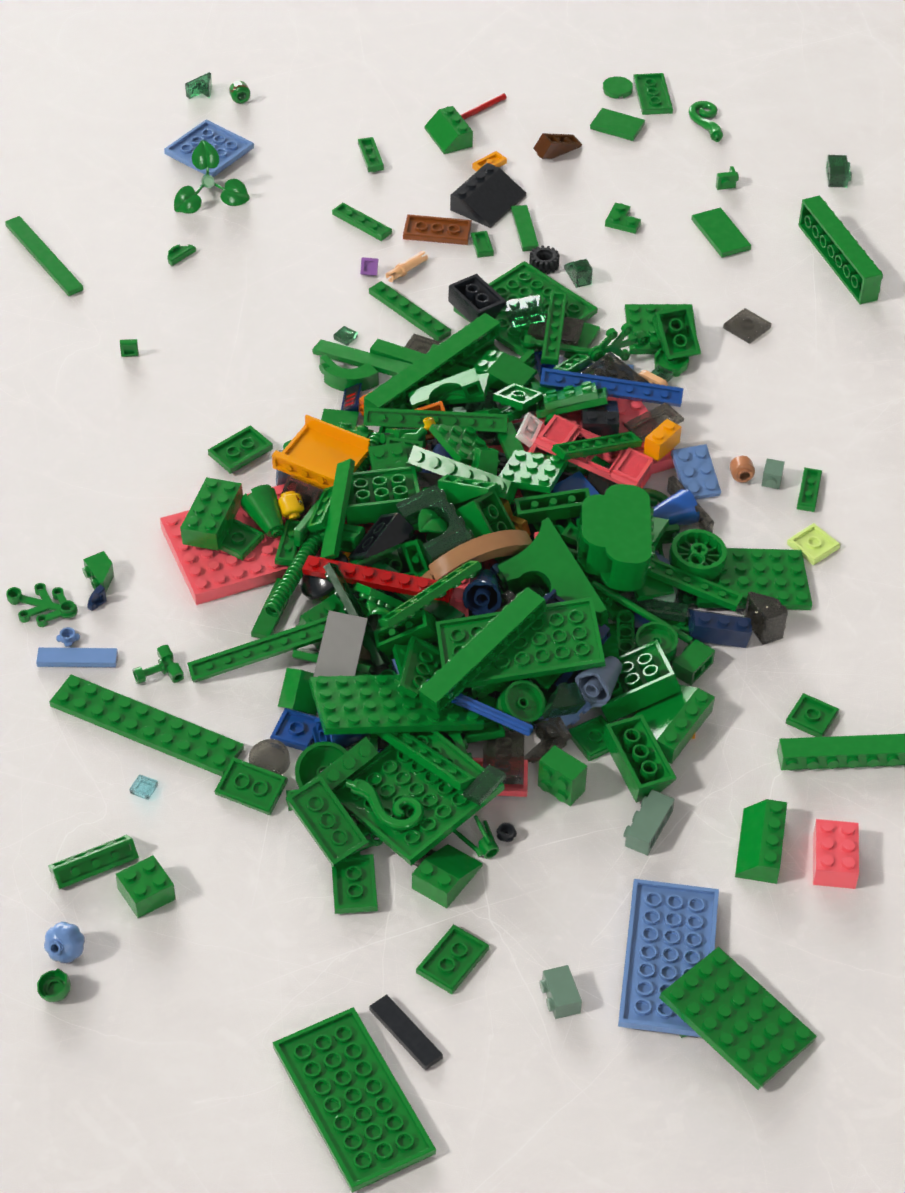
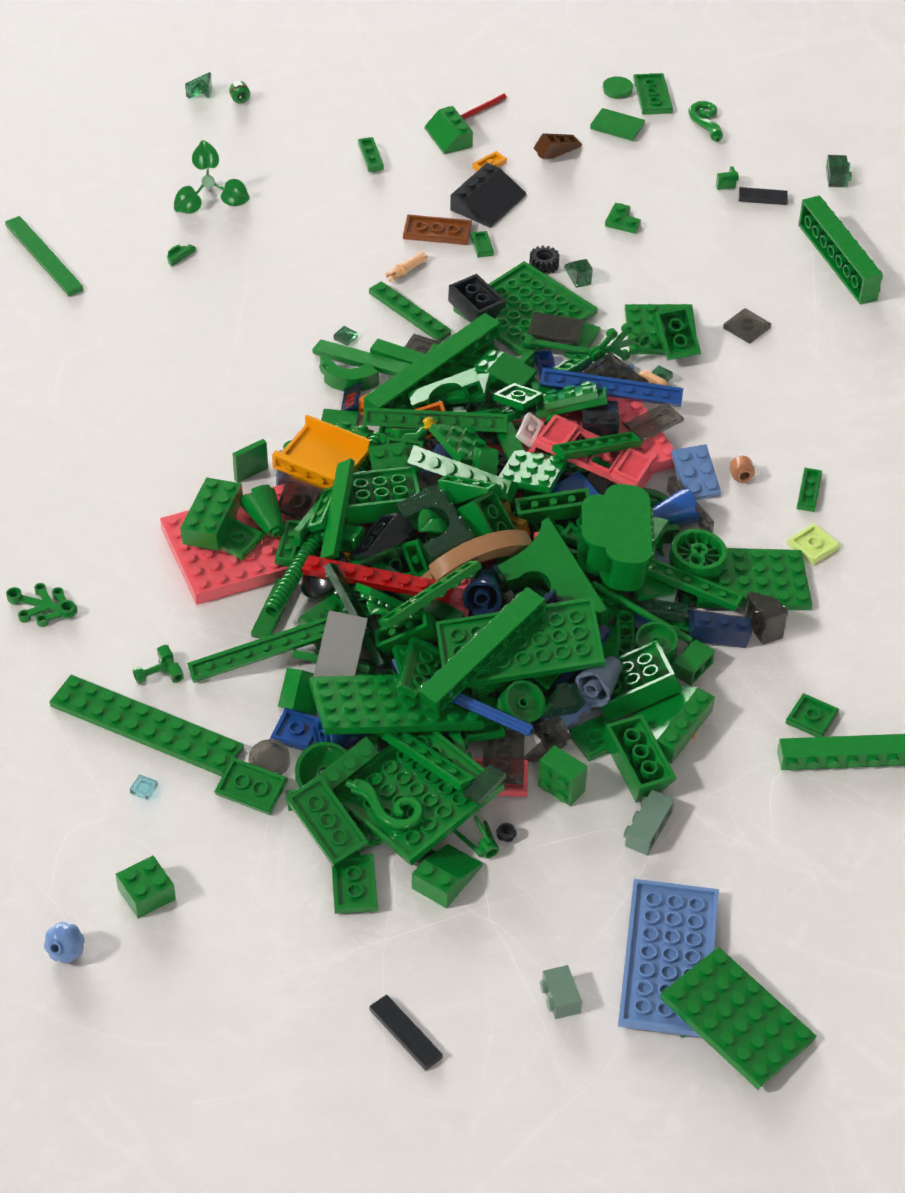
(53, 985): green hair -> none
(67, 636): medium blue plate -> none
(76, 657): medium blue tile -> none
(93, 861): green fence -> none
(97, 598): dark blue tile -> none
(98, 570): green slope -> none
(129, 347): green tile -> none
(227, 144): medium blue plate -> none
(240, 449): green plate -> none
(250, 460): none -> green tile
(291, 505): yellow head -> none
(353, 1099): green plate -> none
(361, 221): green tile -> none
(369, 266): medium lavender plate -> none
(452, 959): green tile -> none
(524, 227): green tile -> none
(525, 311): clear green brick -> none
(554, 328): green tile -> none
(662, 440): light orange brick -> none
(676, 366): green plate -> none
(721, 232): green tile -> none
(761, 841): green slope -> none
(766, 196): none -> black tile
(773, 473): sand green brick -> none
(836, 853): coral brick -> none

